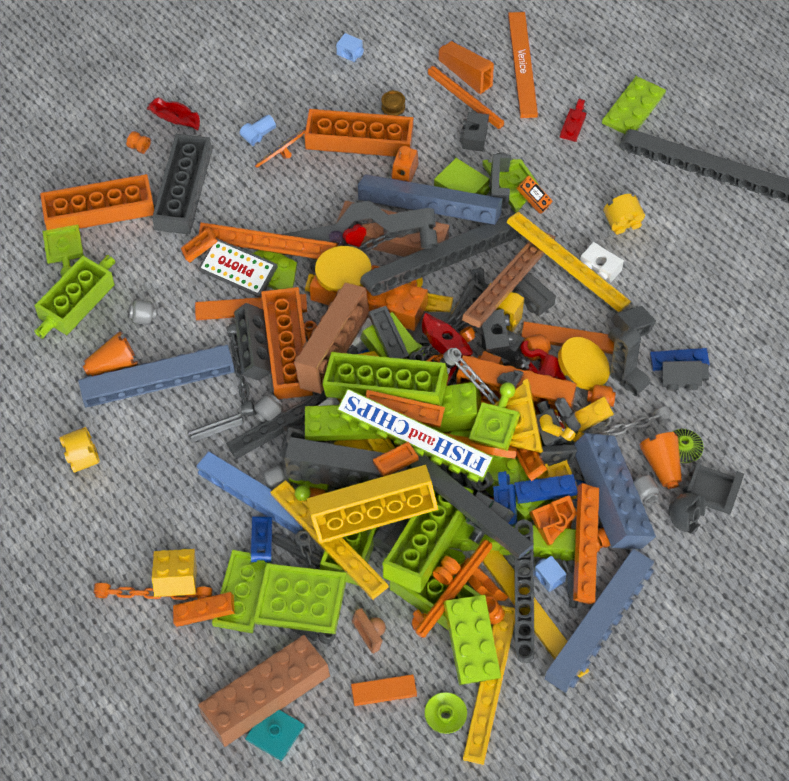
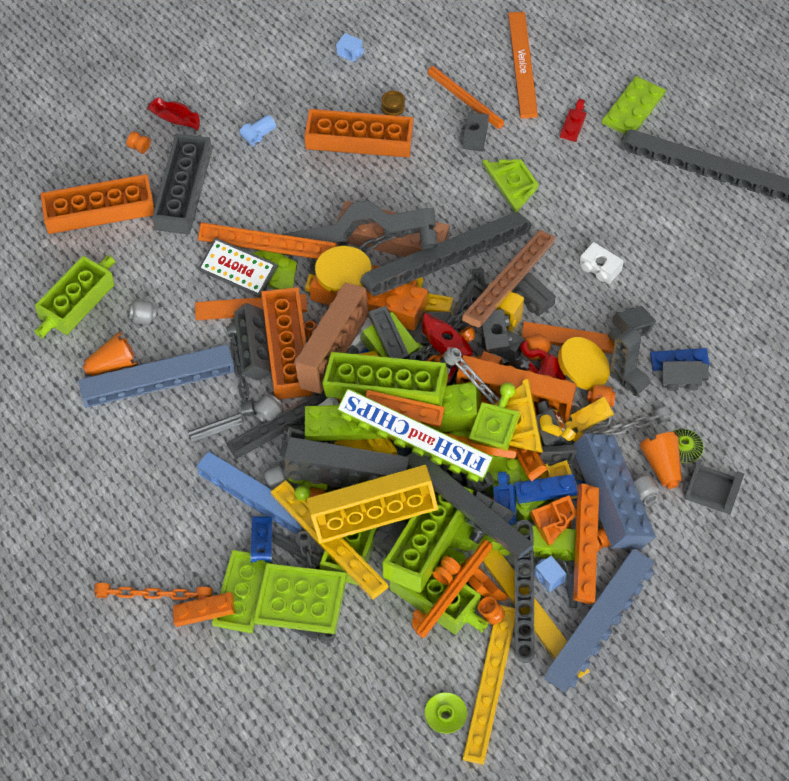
(63, 245): lime plate -> none
(79, 449): yellow brick -> none
(174, 572): yellow brick -> none
(199, 244): orange tile -> none
(264, 690): nougat brick -> none
(275, 734): teal plate -> none
(282, 148): orange shield -> none
(336, 236): clear purple hand -> none
(355, 235): red tile -> none
(369, 629): nougat tile -> none
(383, 690): orange tile -> none
(395, 459): orange tile -> none
(405, 160): orange torso -> none
(420, 196): sand blue brick -> none
(462, 178): lime brick -> none
(468, 66): orange slope -> none
(472, 639): lime plate -> none
(499, 164): dark grey panel -> none
(511, 377): dark grey tile -> none
(534, 194): tile -> none
(567, 414): dark grey axle -> none
(568, 262): yellow tile -> none
(624, 213): yellow brick -> none
(687, 508): dark grey cylinder -> none

